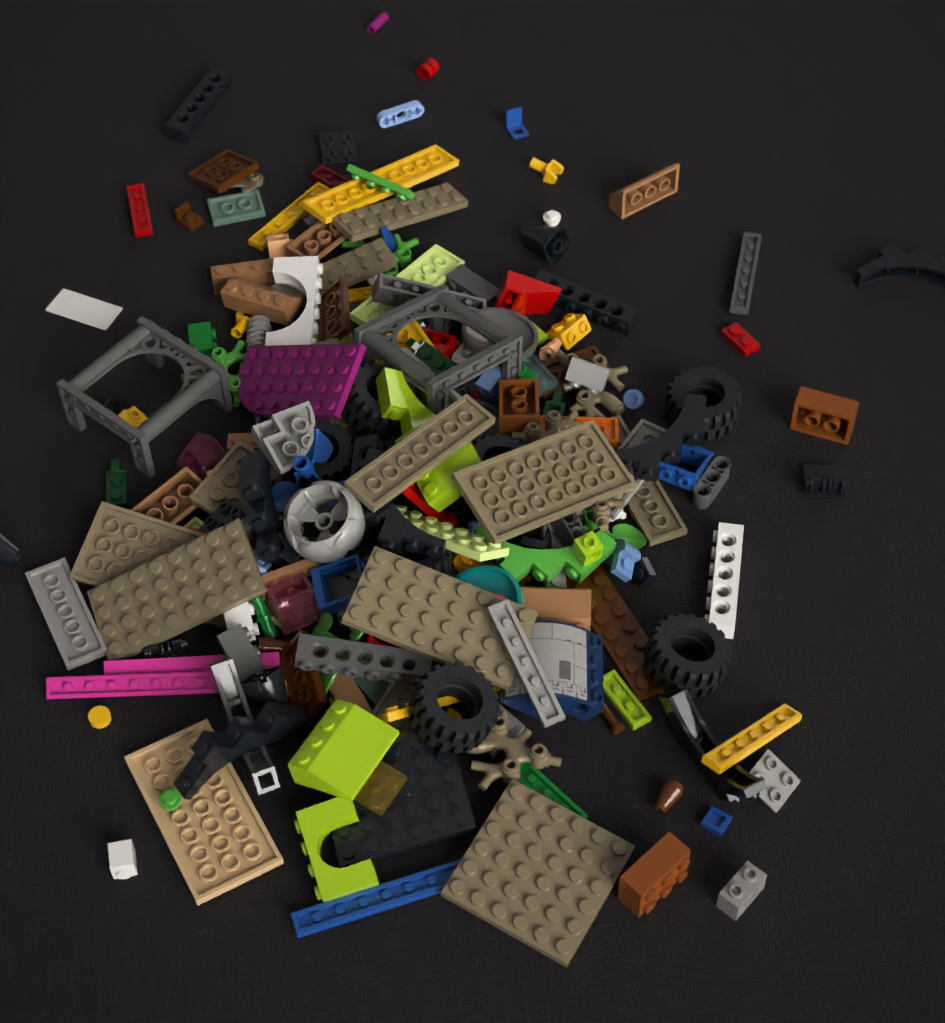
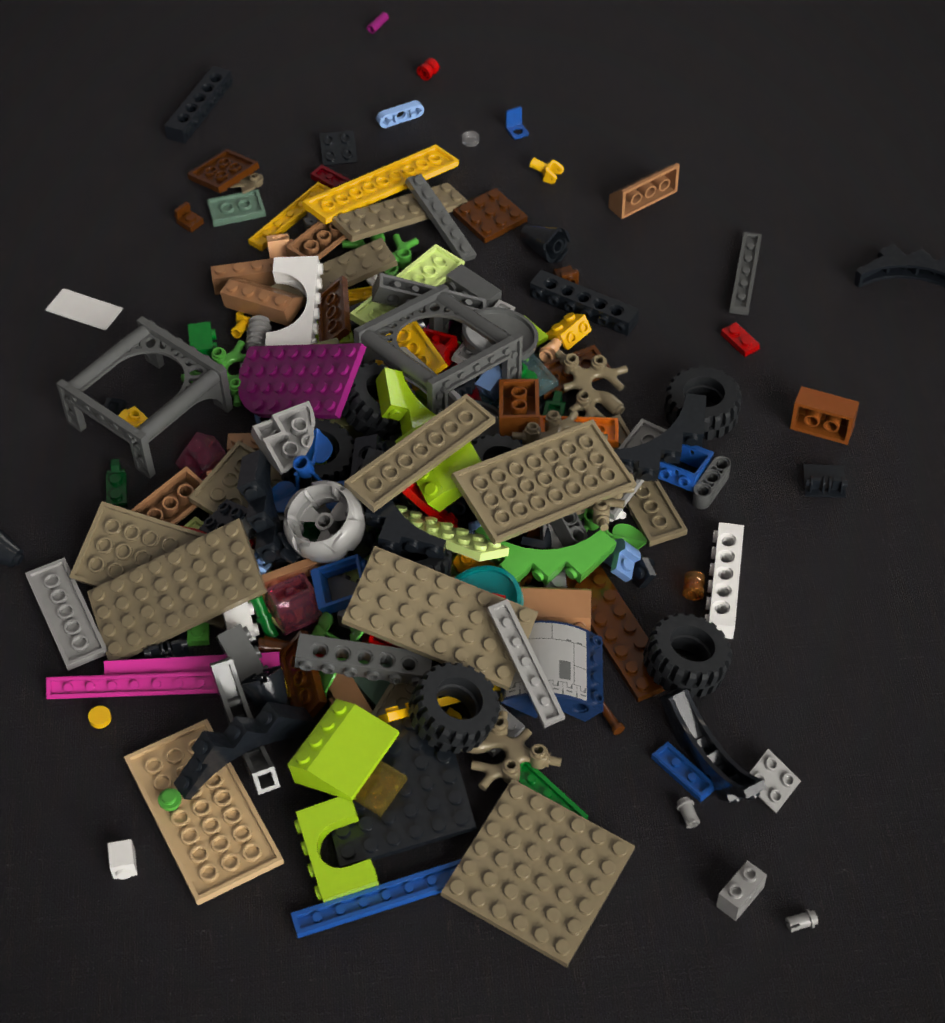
(139, 210): red plate -> none
(199, 635): none -> bright green plate
(374, 180): bright green plate -> none
(388, 238): blue tile -> none
(430, 356): dark green hinge -> none
(440, 217): none -> dark grey plate
(470, 138): none -> clear tile
(490, 215): none -> reddish brown plate
(526, 294): red slope -> none
(551, 218): white plate -> none
(567, 273): none -> reddish brown bracket
(587, 374): light grey brick -> none
(587, 548): lime brick -> none
(625, 701): lime tile -> none
(633, 398): medium blue tile -> none
(654, 875): dark orange brick -> none
(668, 795): reddish brown cone -> none
(683, 771): none -> blue tile
(688, 812): none -> light grey pin
(694, 585): none -> clear orange wheel
(716, 821): blue tile -> none
(751, 738): yellow tile -> none
(802, 921): none -> light grey pin

